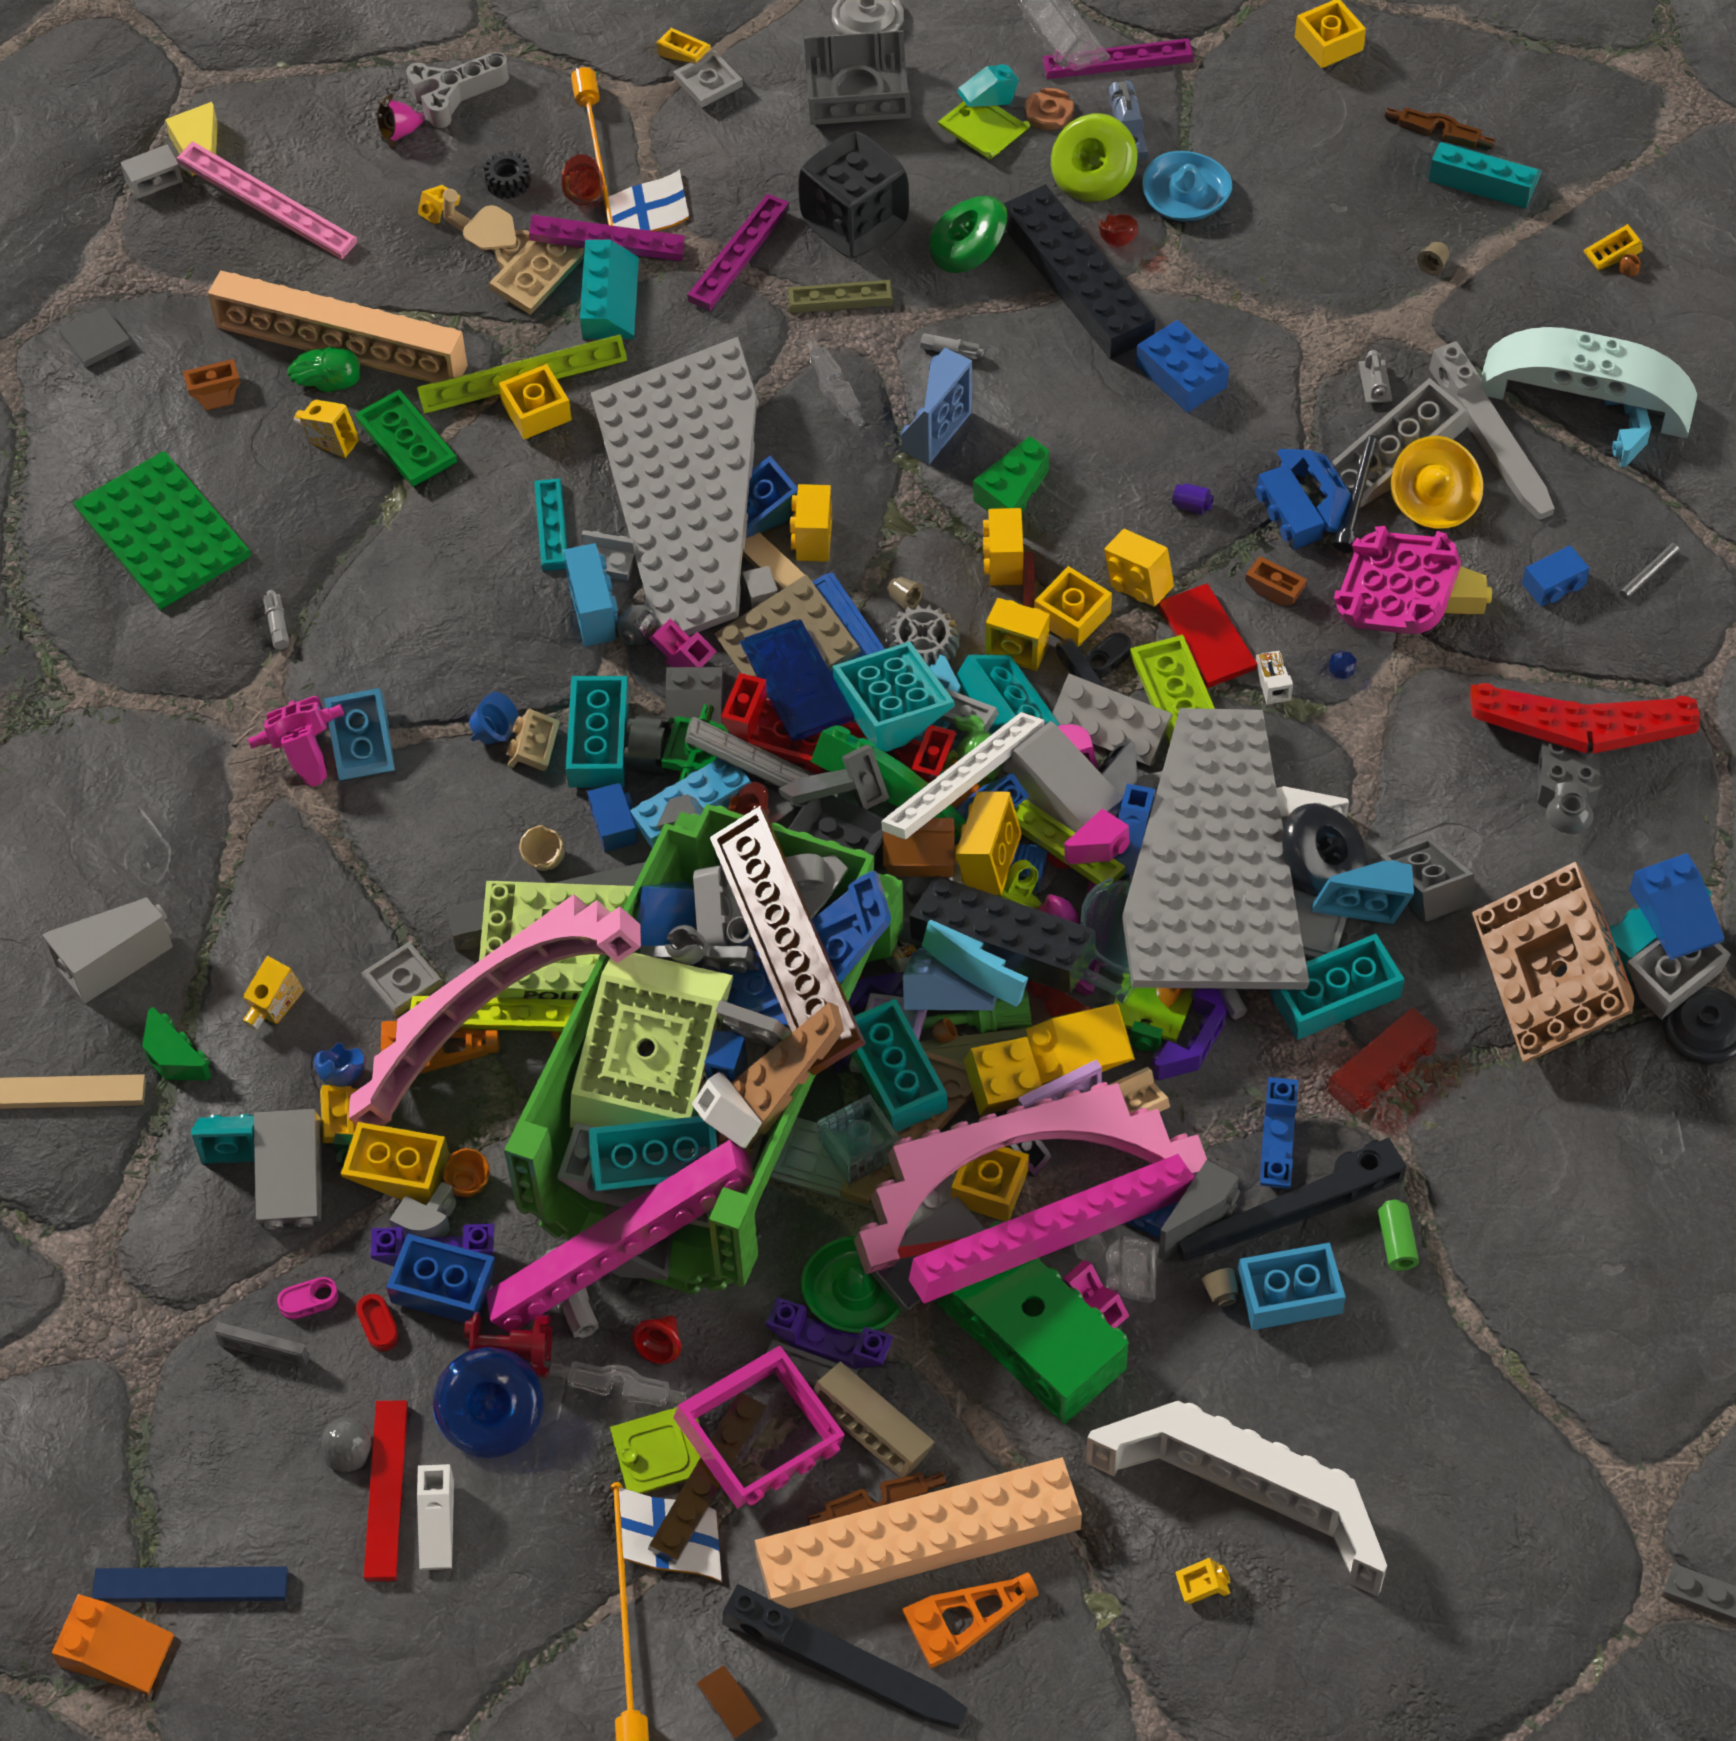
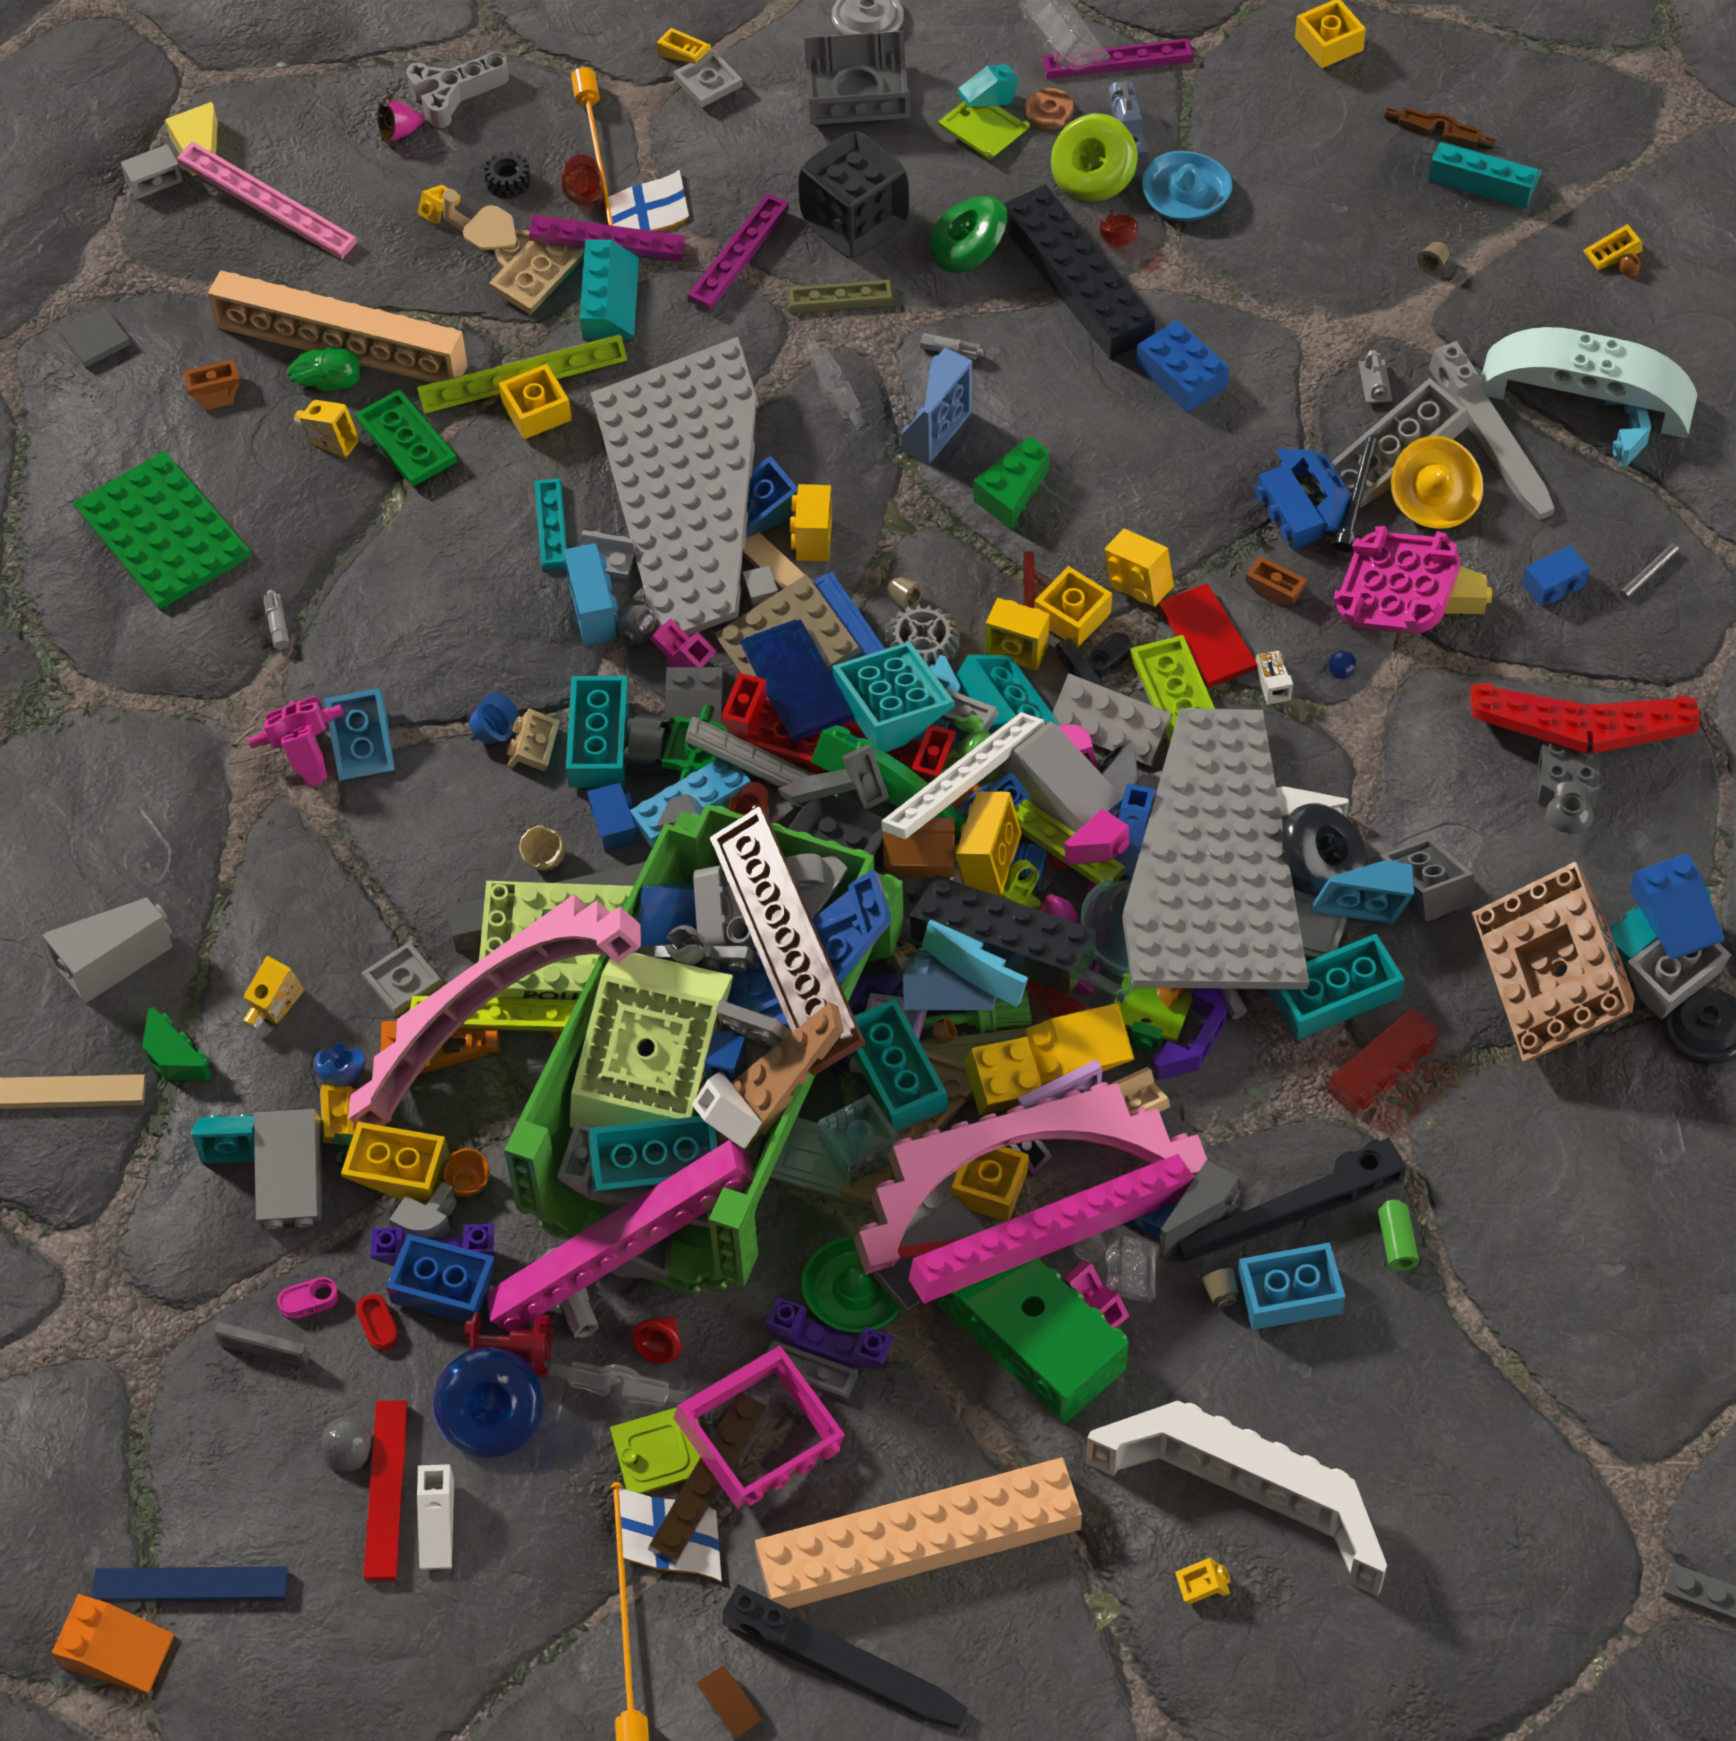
(872, 1420): dark tan brick -> none
(891, 1492): reddish brown piece -> none
(932, 1632): orange plate -> none
(1003, 546): yellow brick -> none
(1192, 498): dark purple brick -> none
(1278, 1133): blue slope -> none

